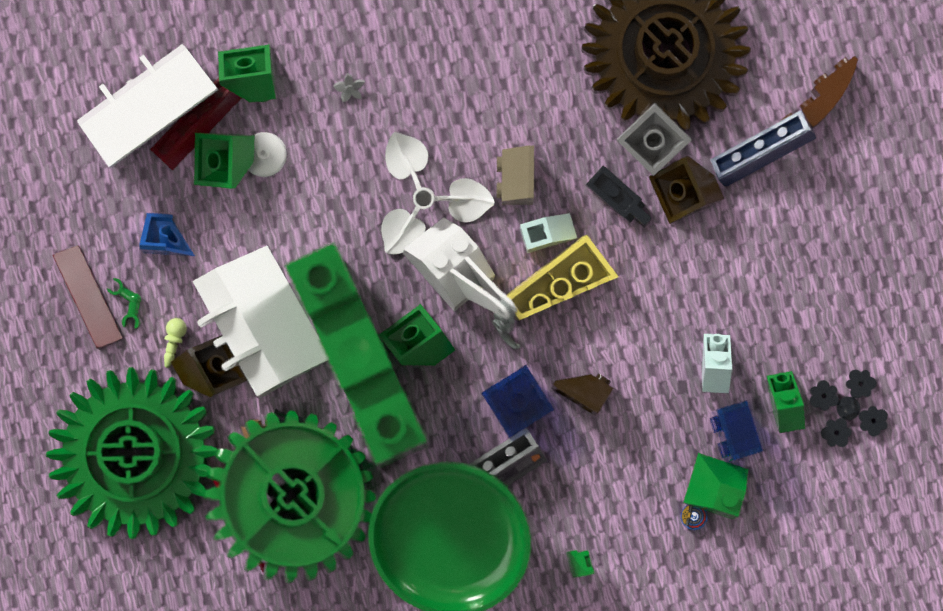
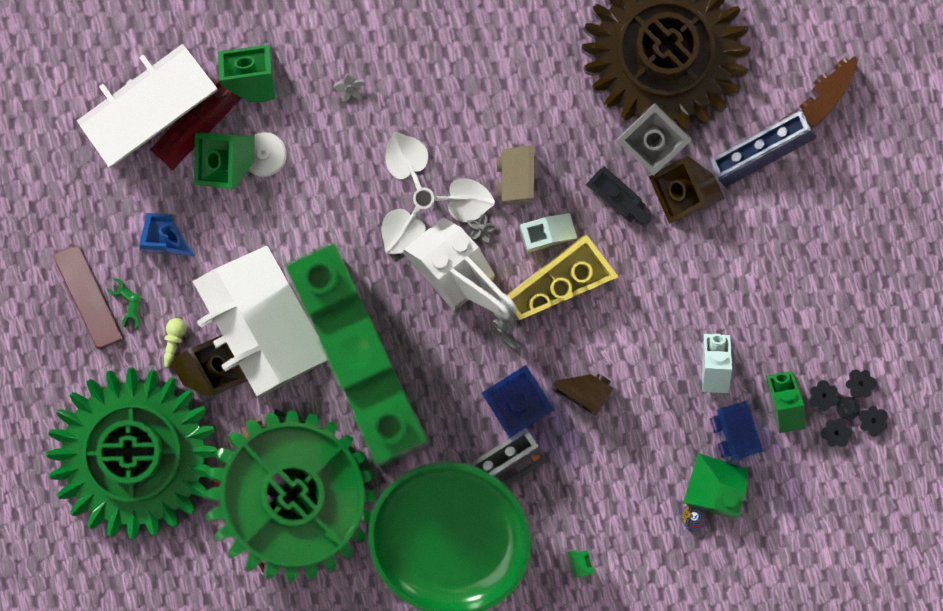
(417, 339): green slope -> none
(481, 228): none -> light grey plant

